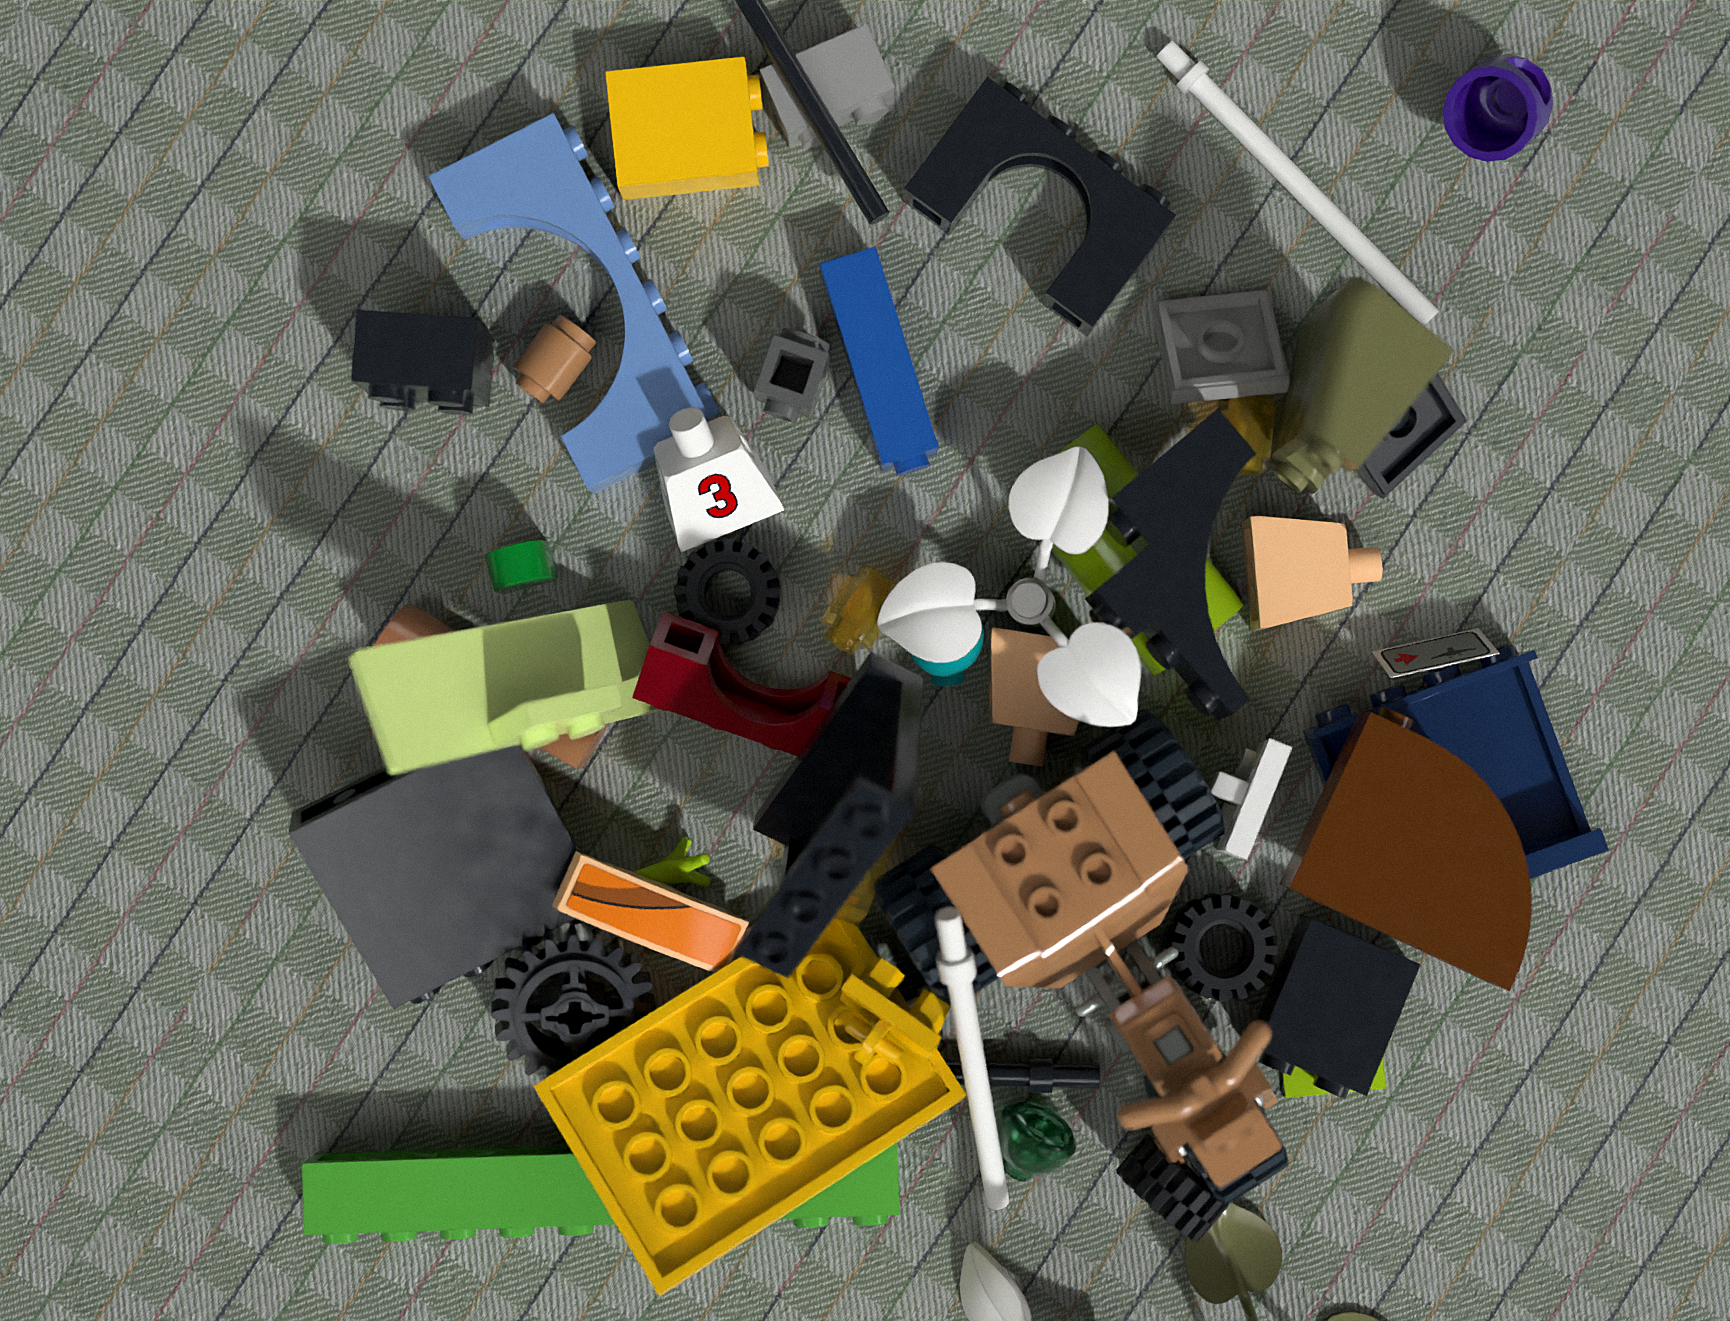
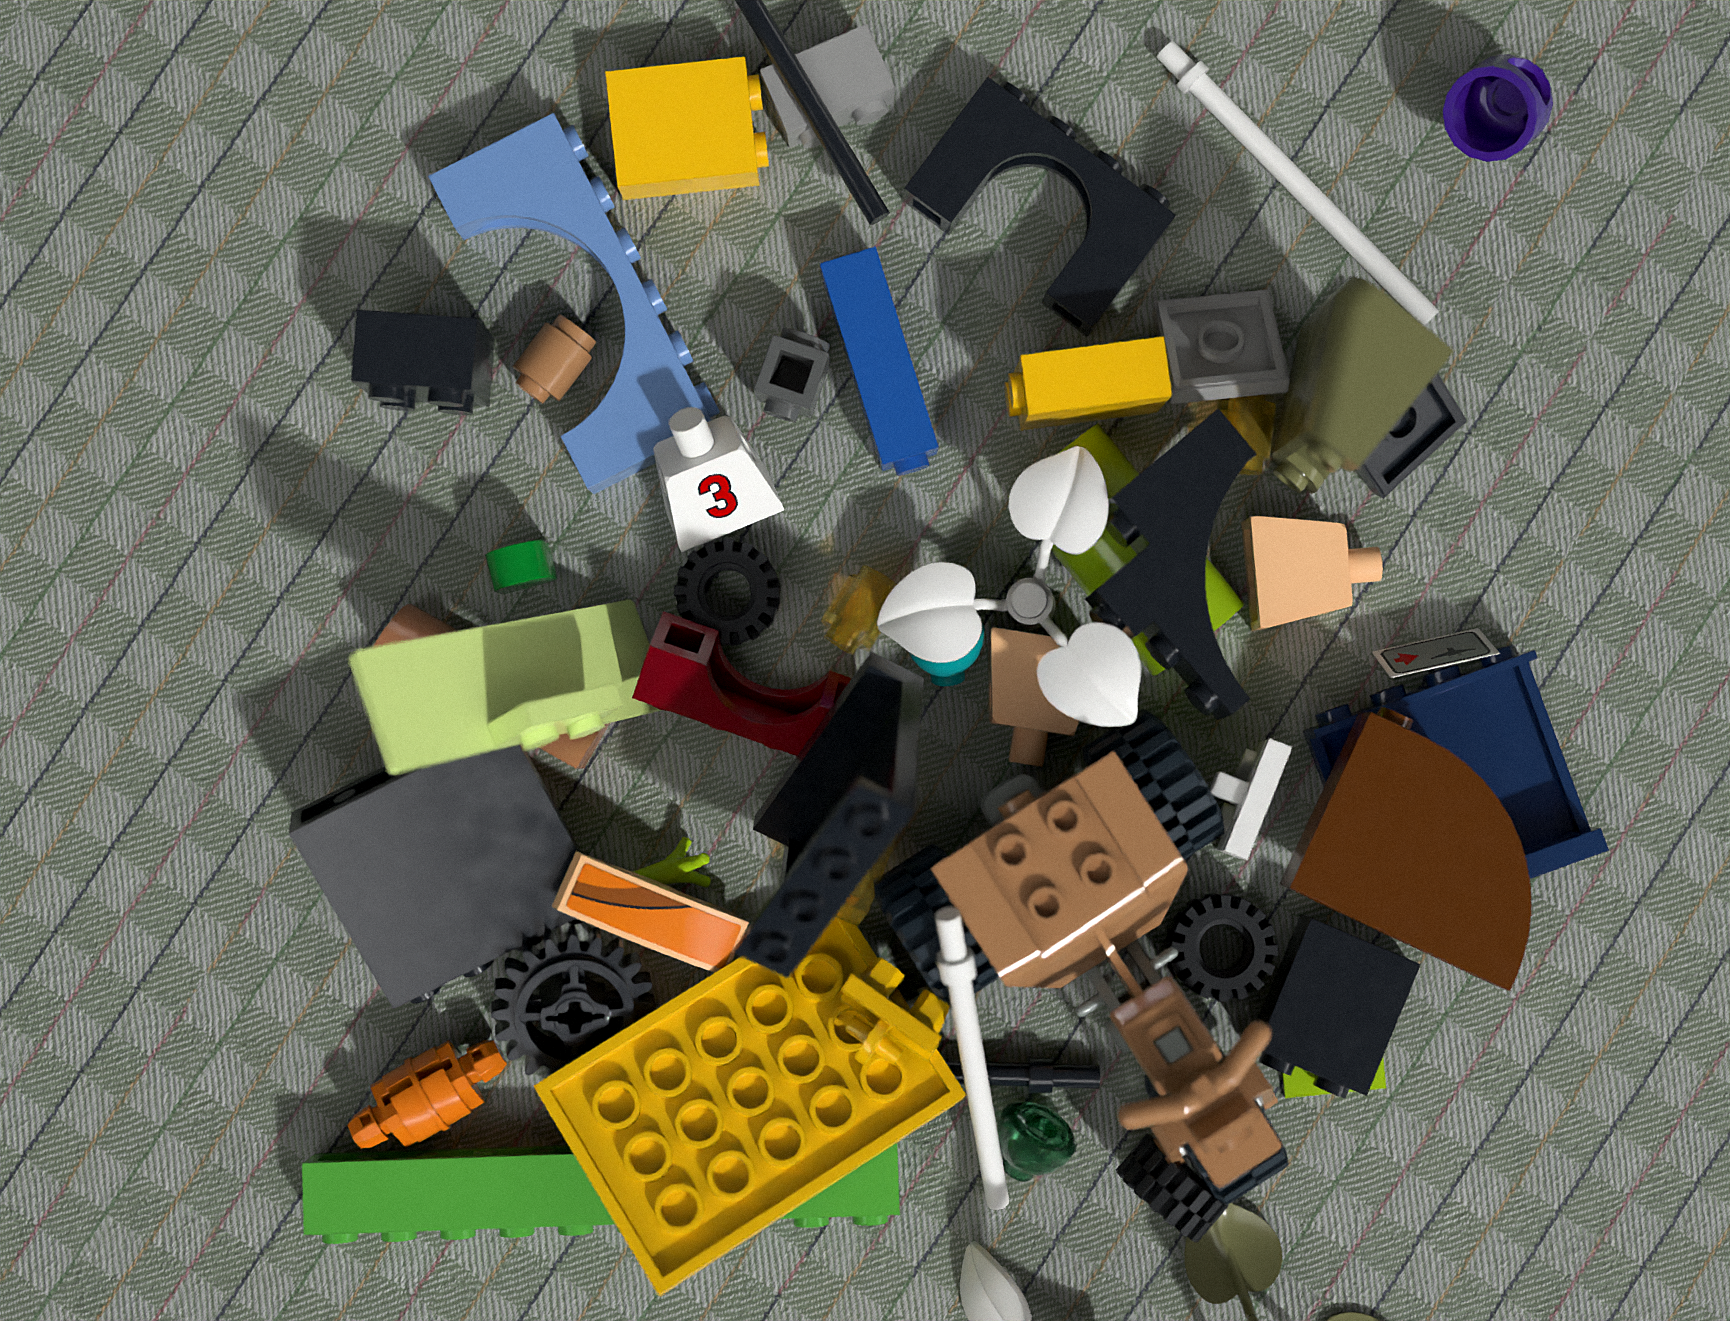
(427, 1094): none -> orange piece
(1089, 383): none -> yellow brick

